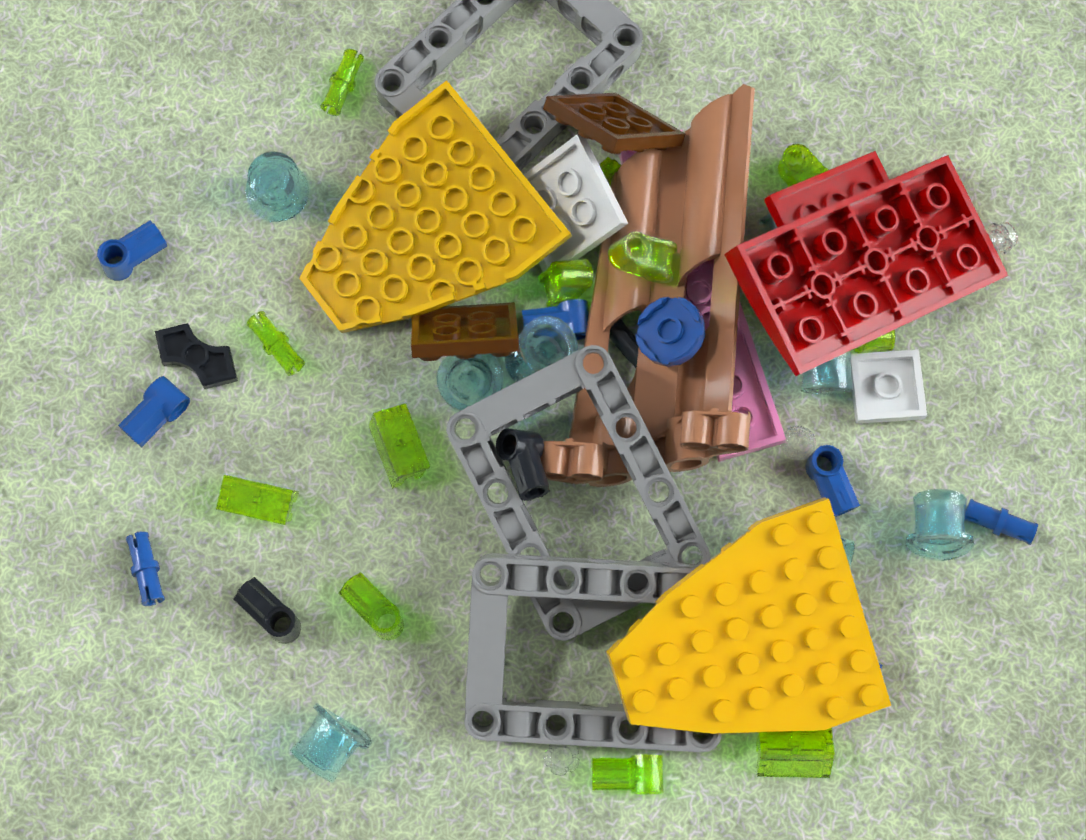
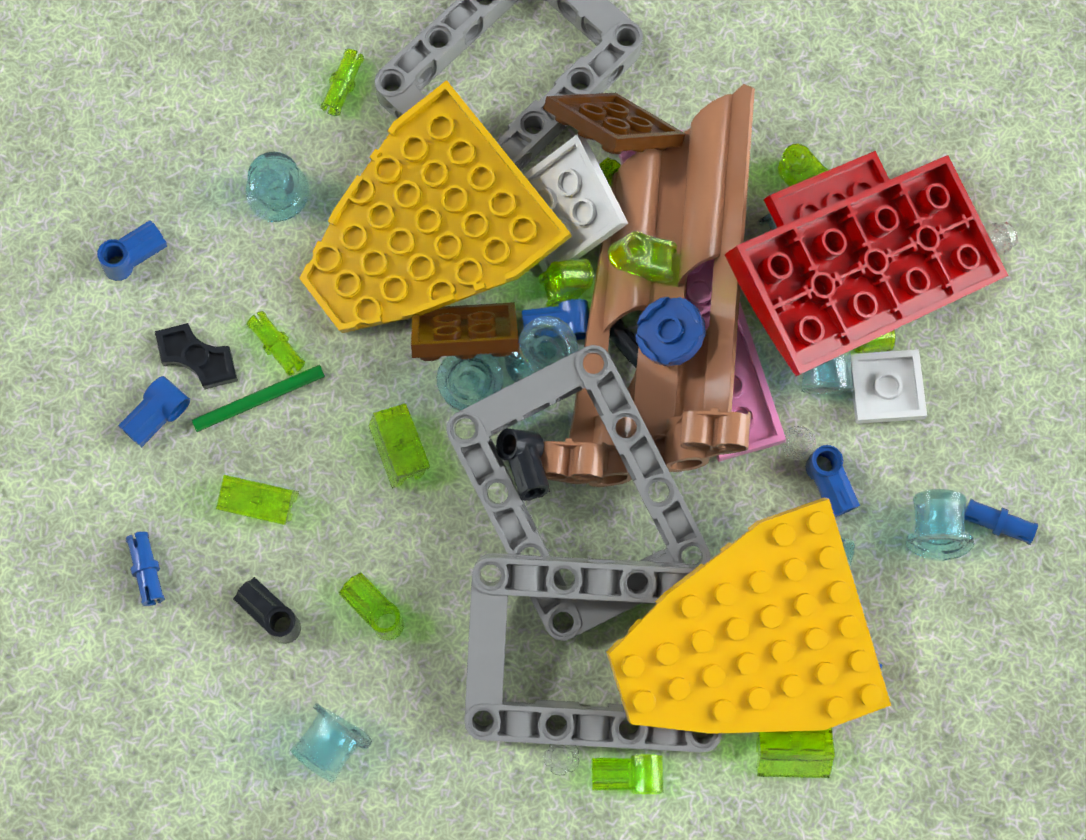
(258, 398): none -> green bar

